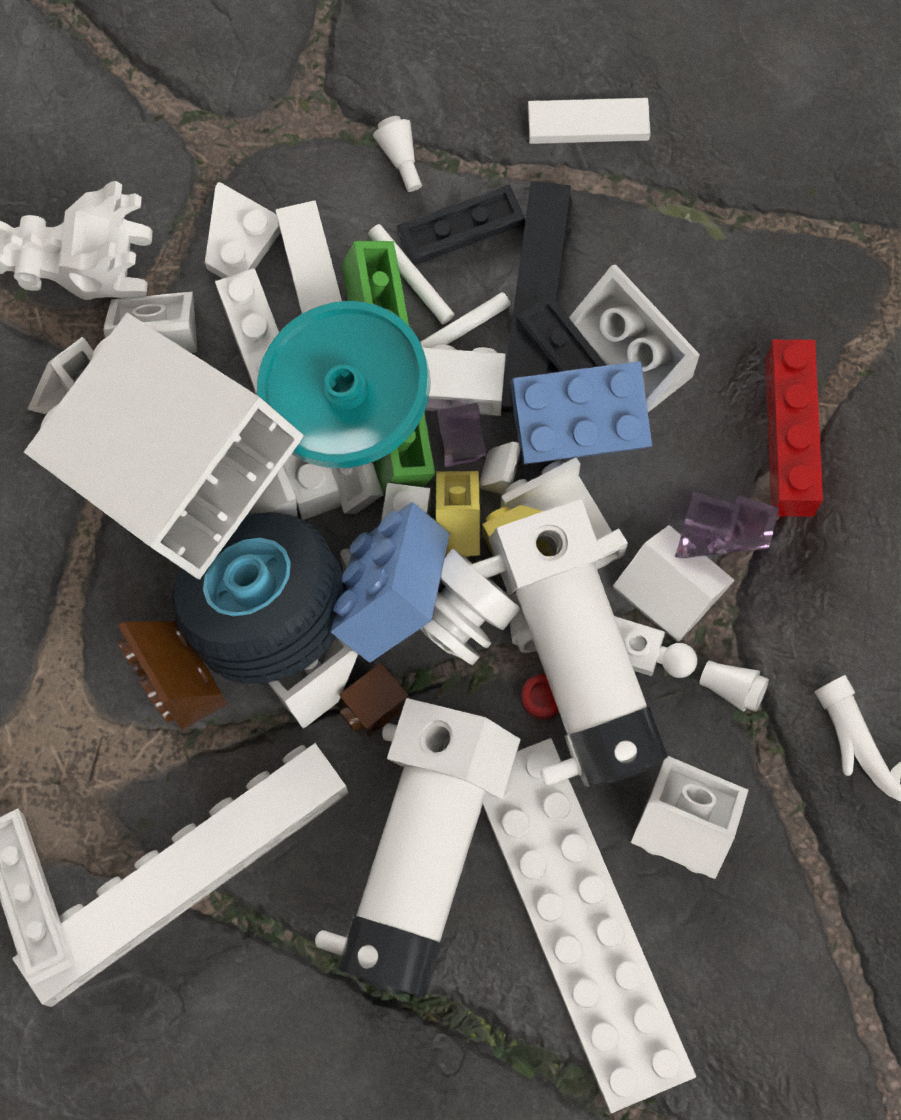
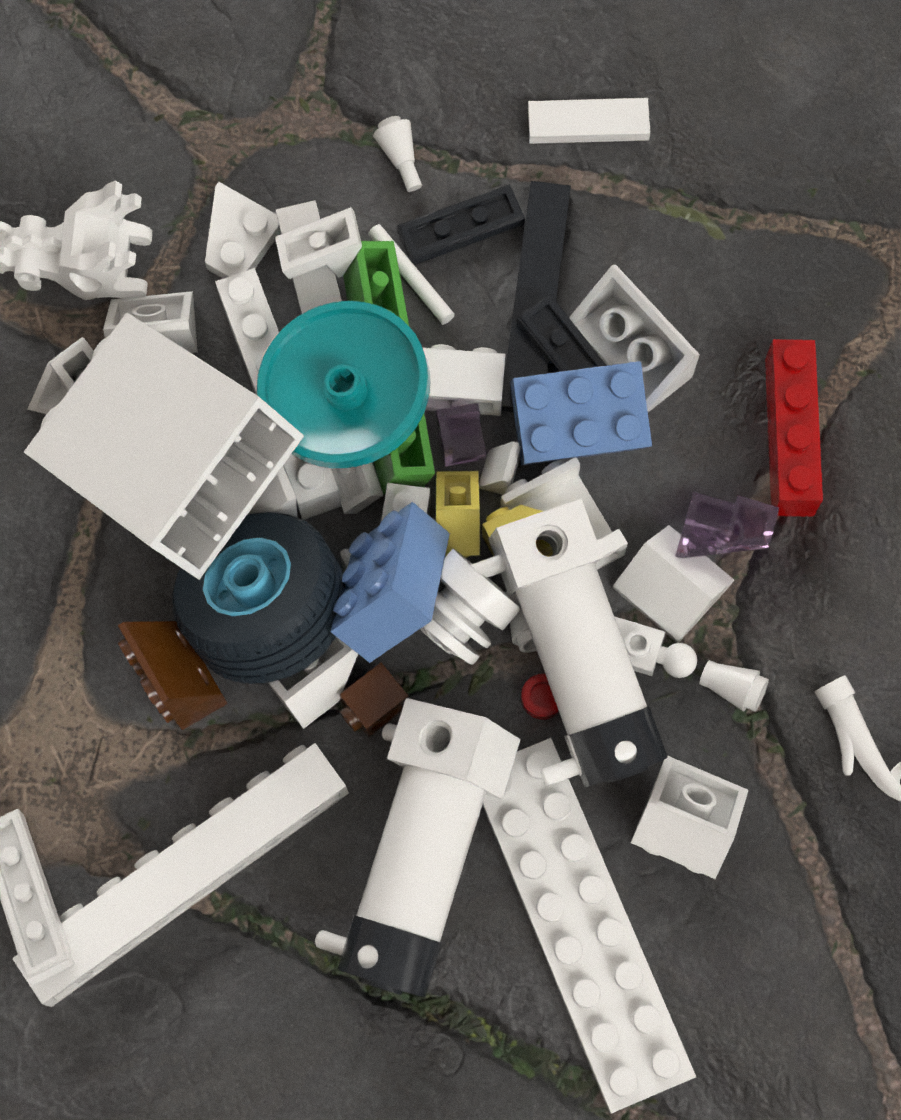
(323, 242): none -> white slope
(468, 321): white bar -> none

